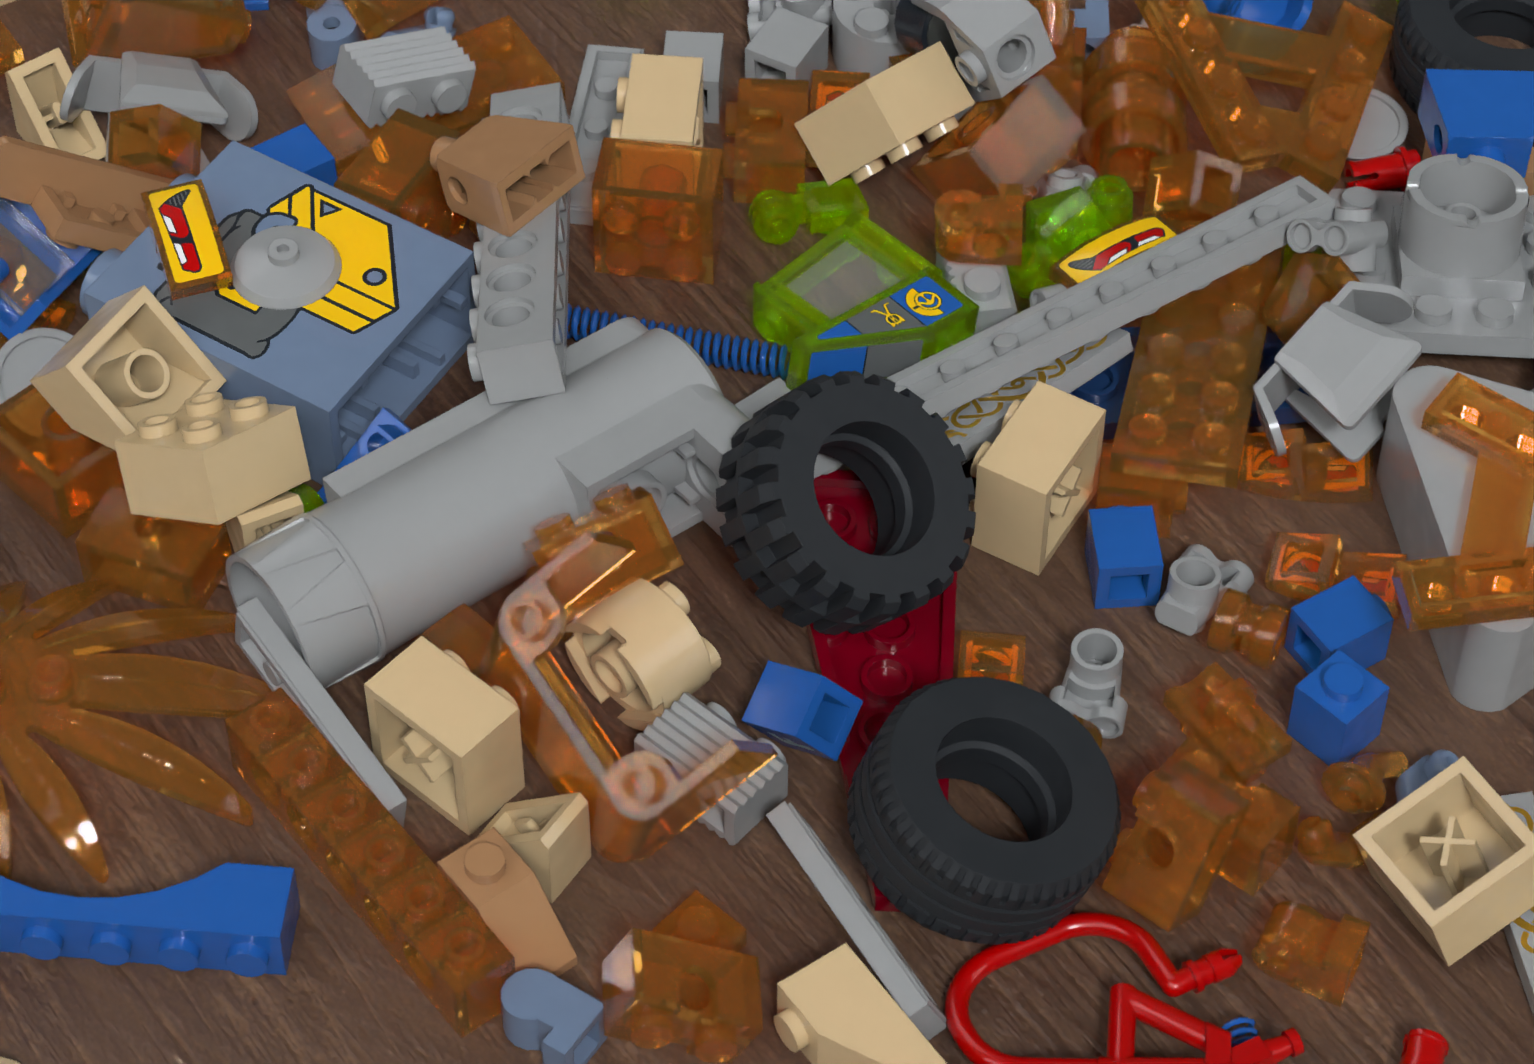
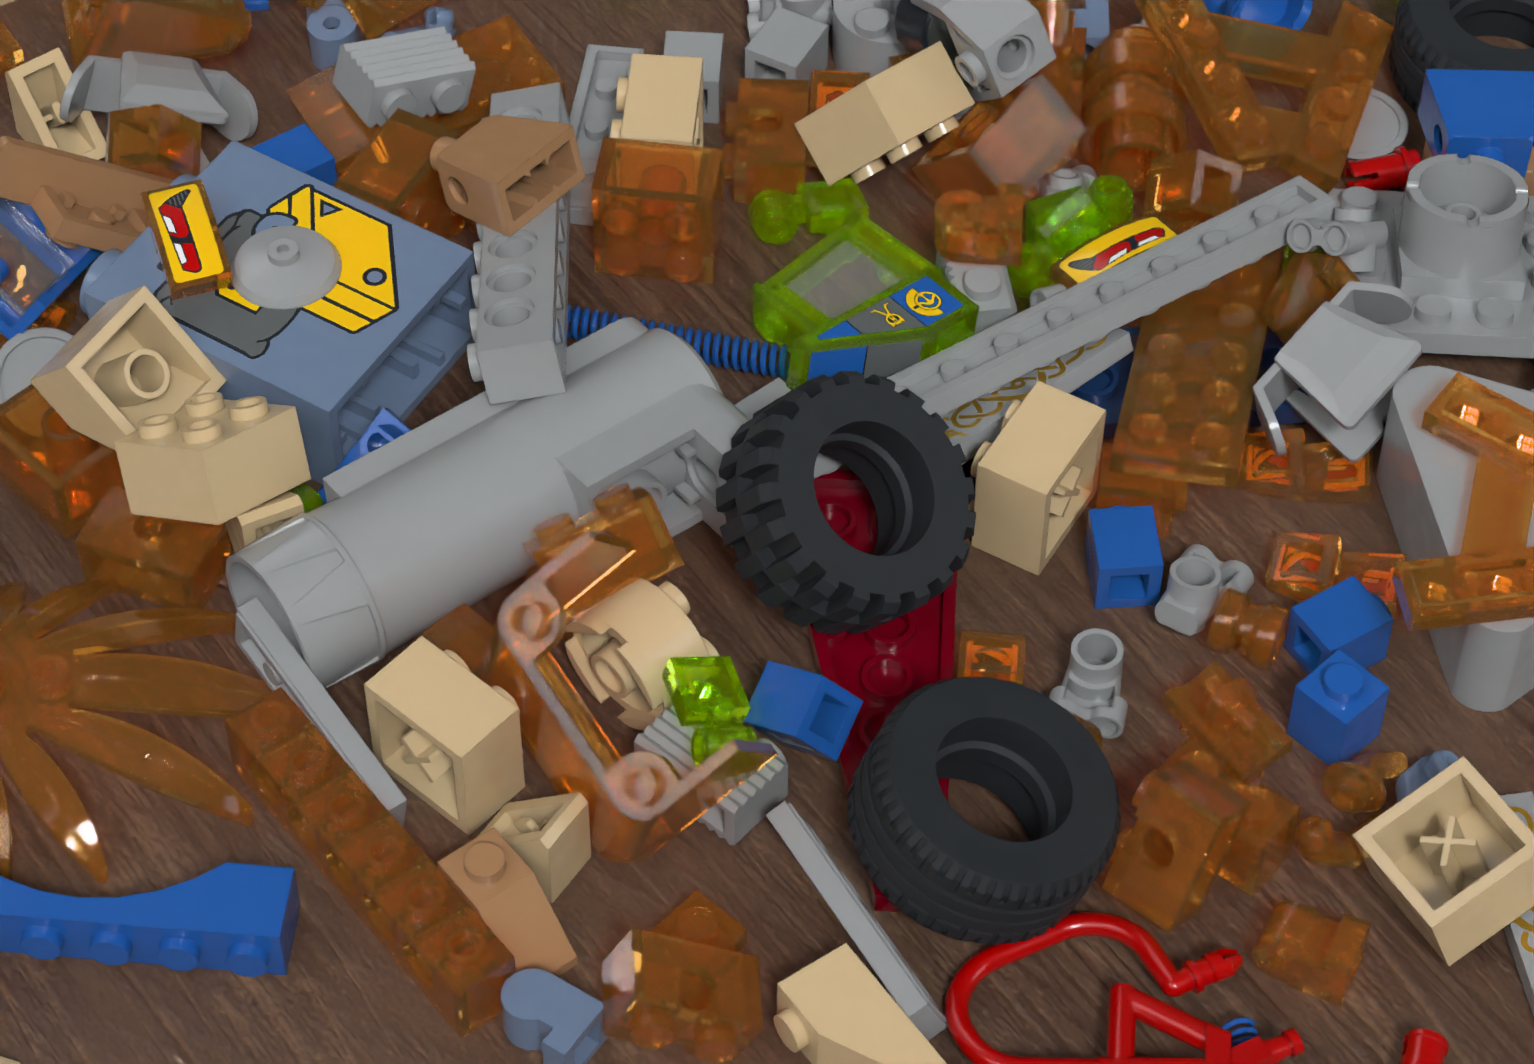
(710, 696): none -> clear neon green plate

